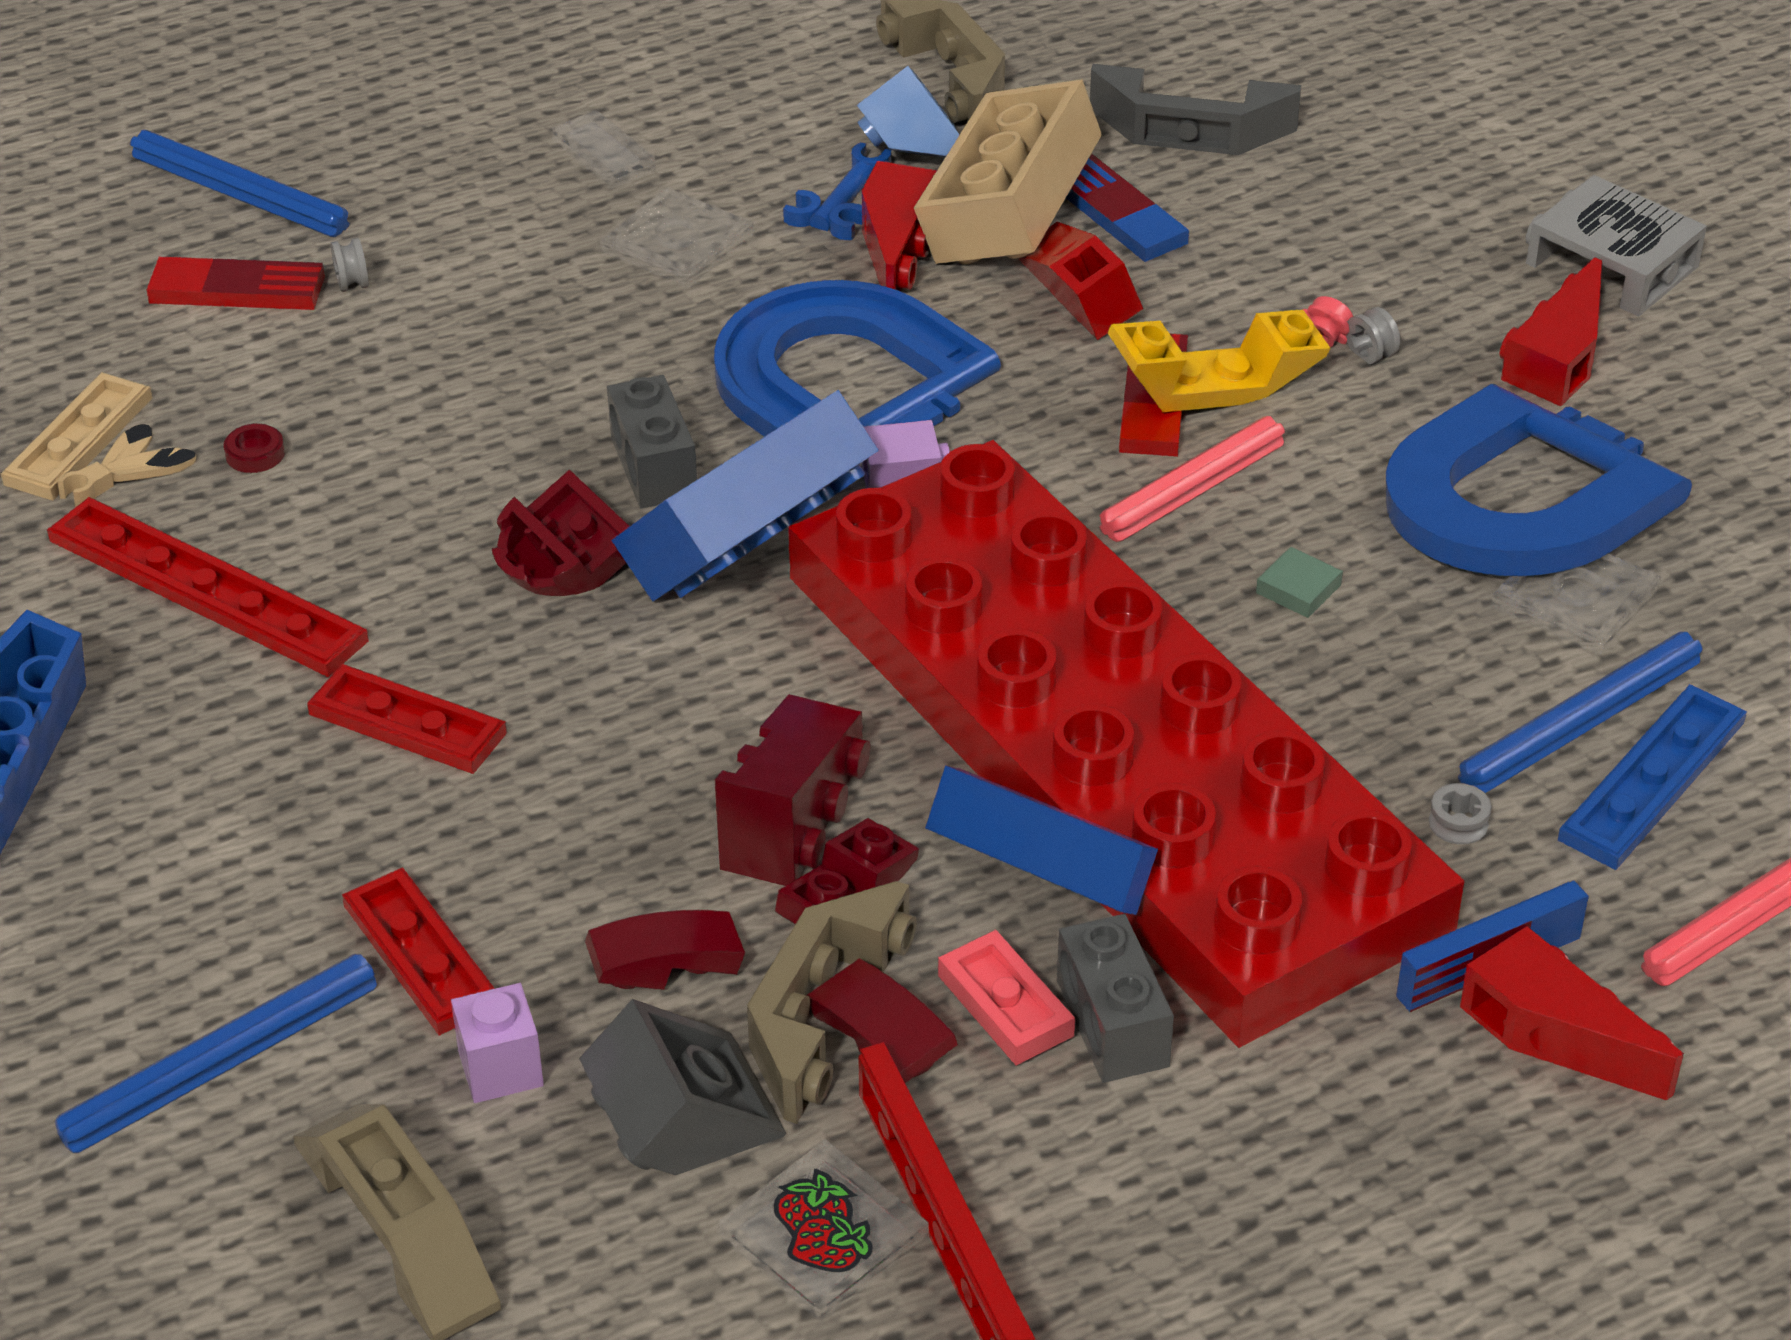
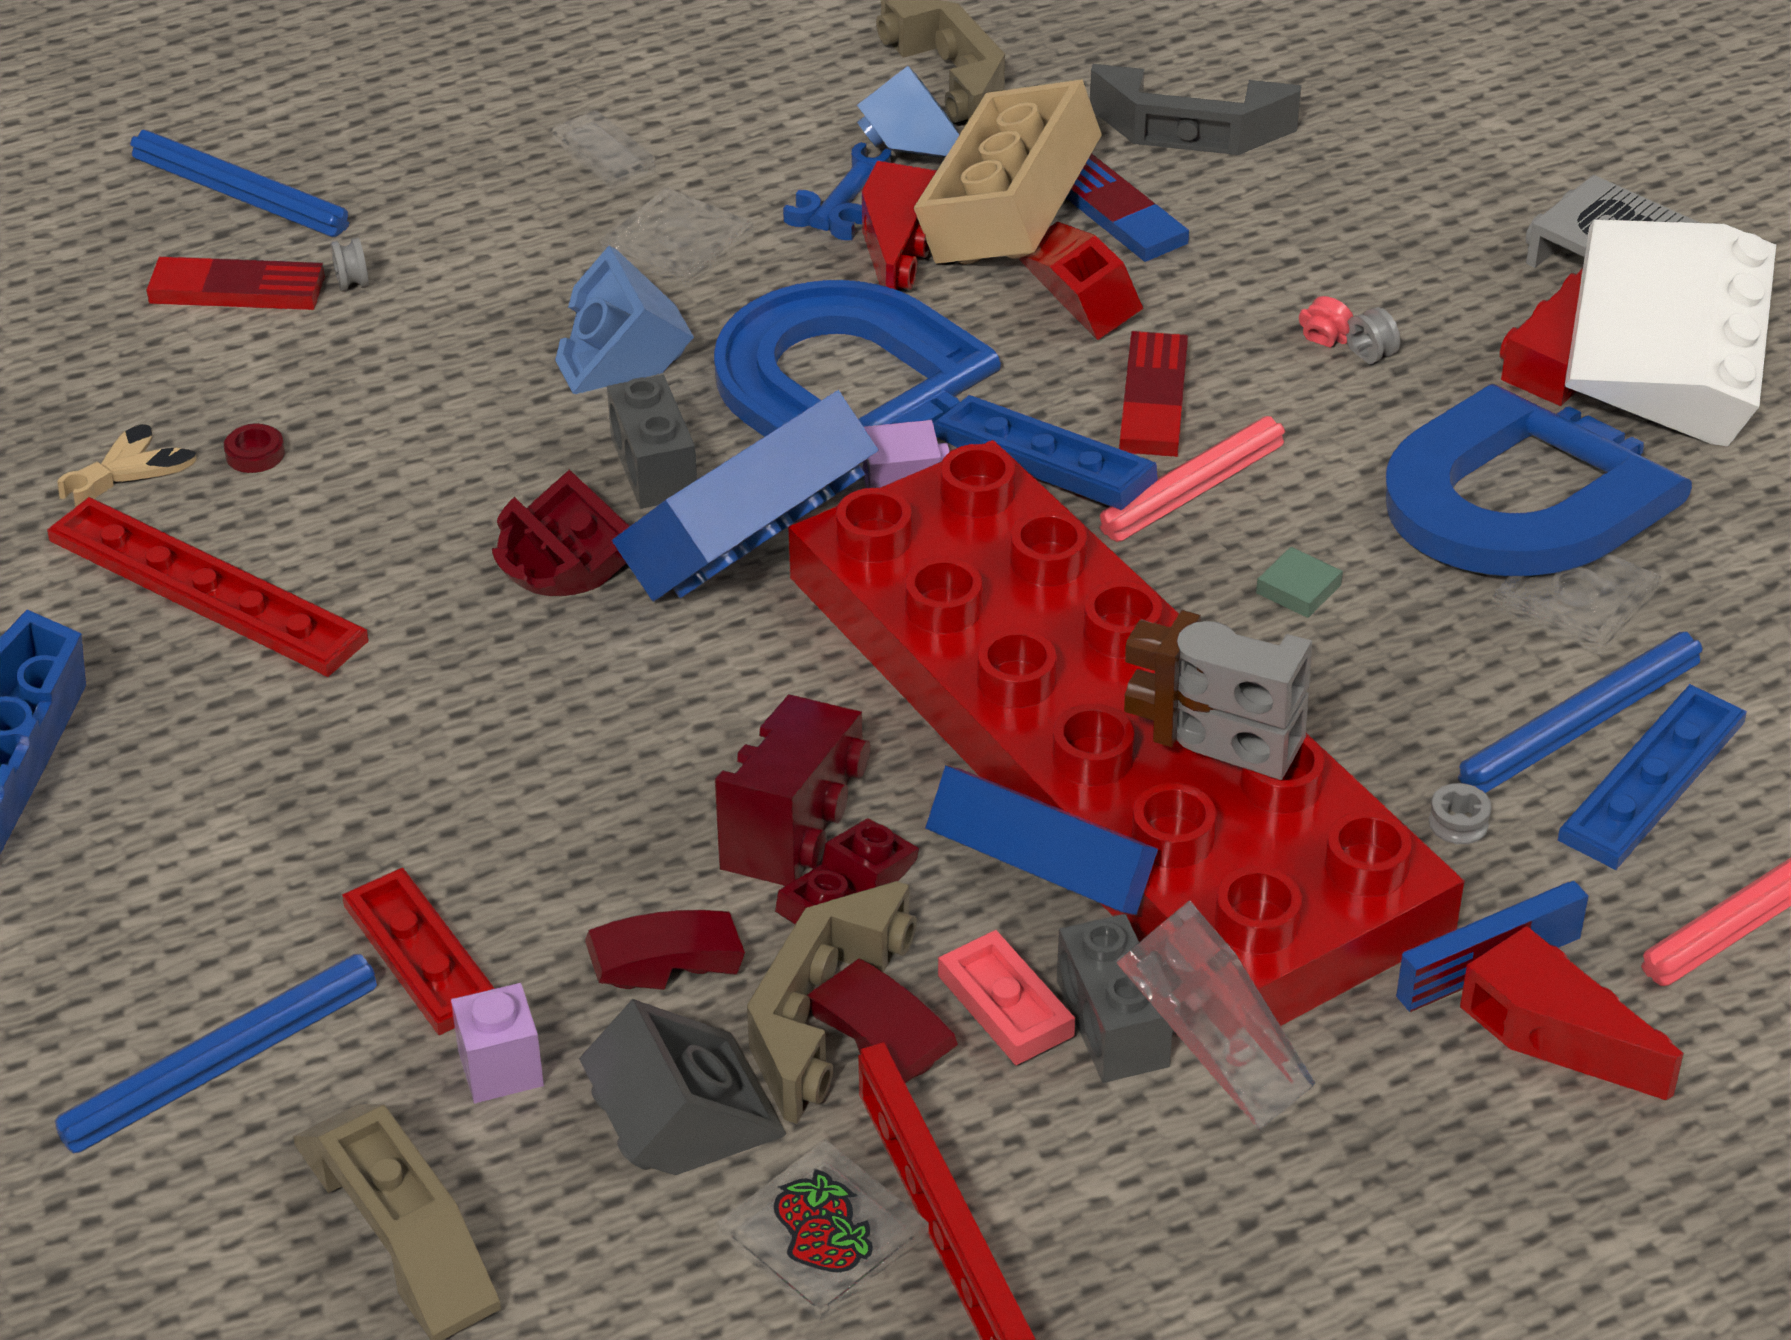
(77, 435): tan tile -> none
(407, 718): red tile -> none
(619, 328): none -> medium blue slope
(1050, 451): none -> blue tile
(1218, 1013): none -> clear slope
(1221, 691): none -> light grey hips
(1271, 355): yellow slope -> none
(1674, 323): none -> white slope

